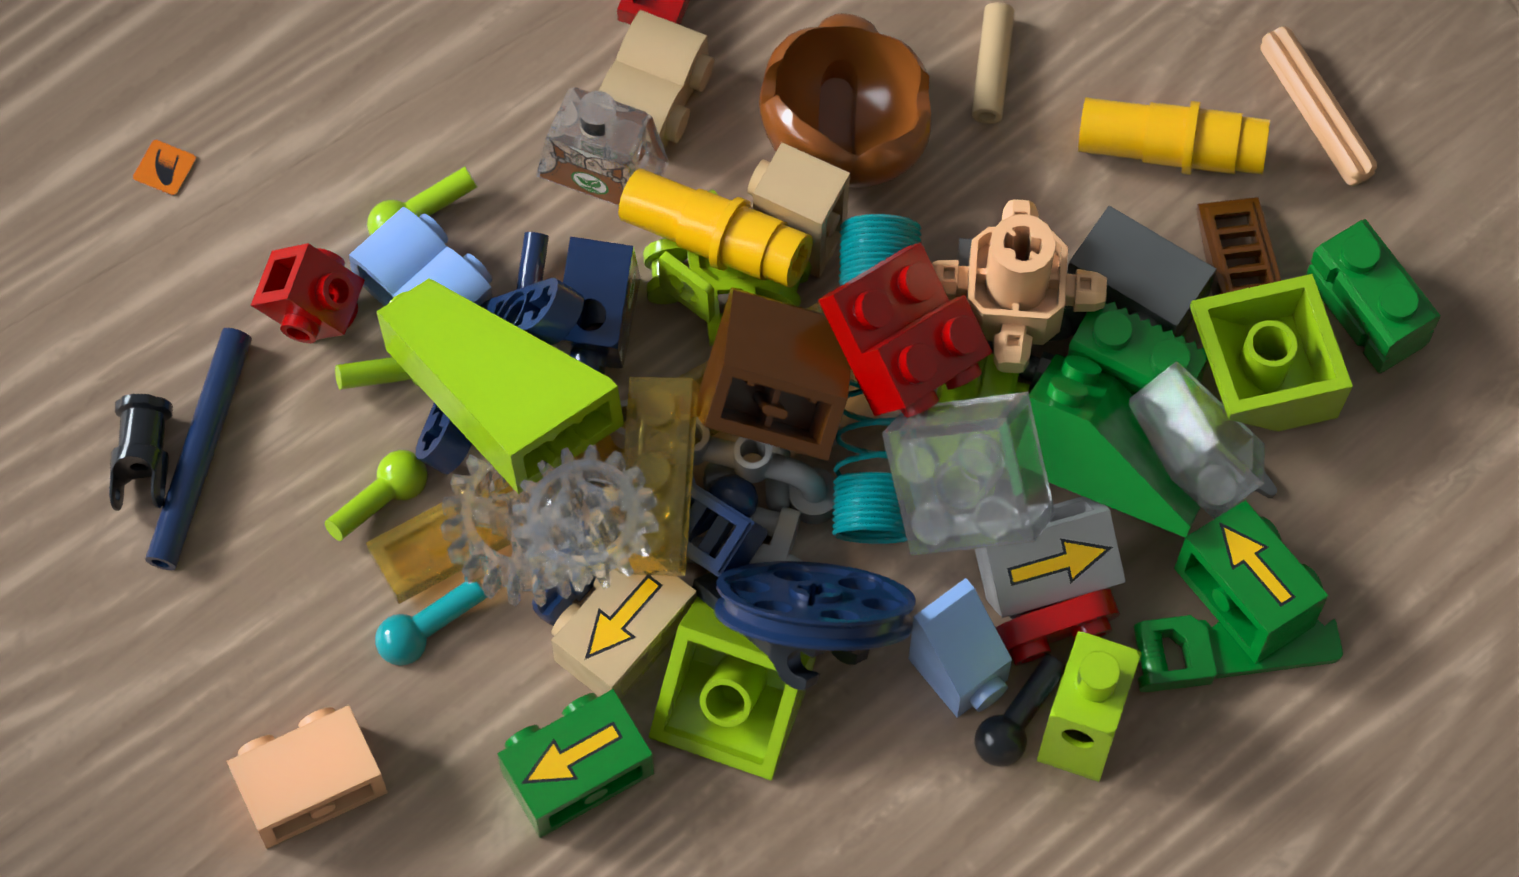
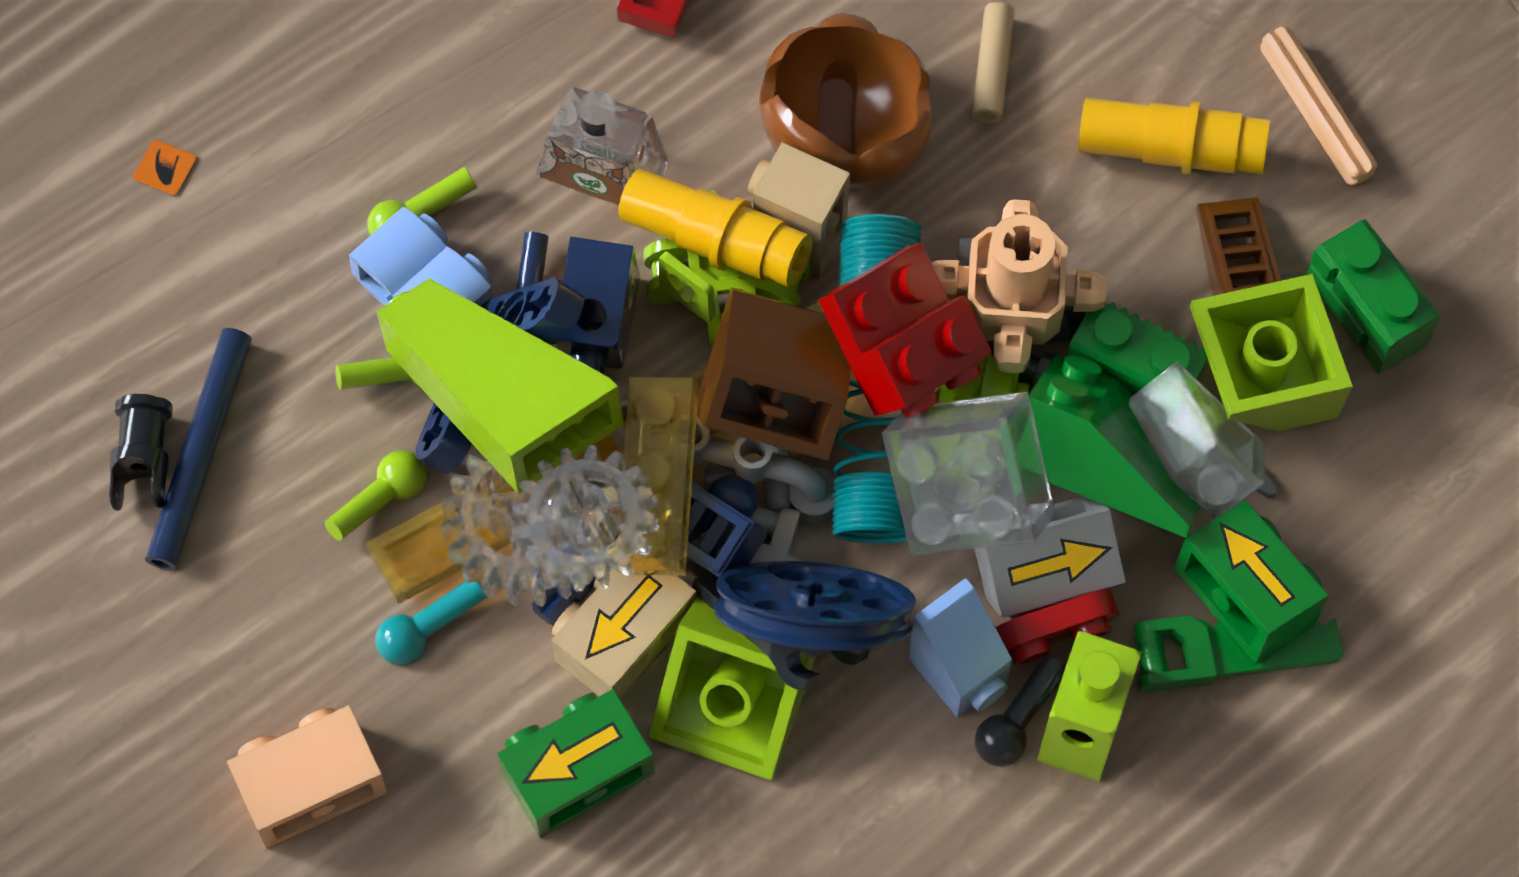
(308, 293): red brick -> none
(659, 71): tan brick -> none
(1144, 271): dark grey brick -> none

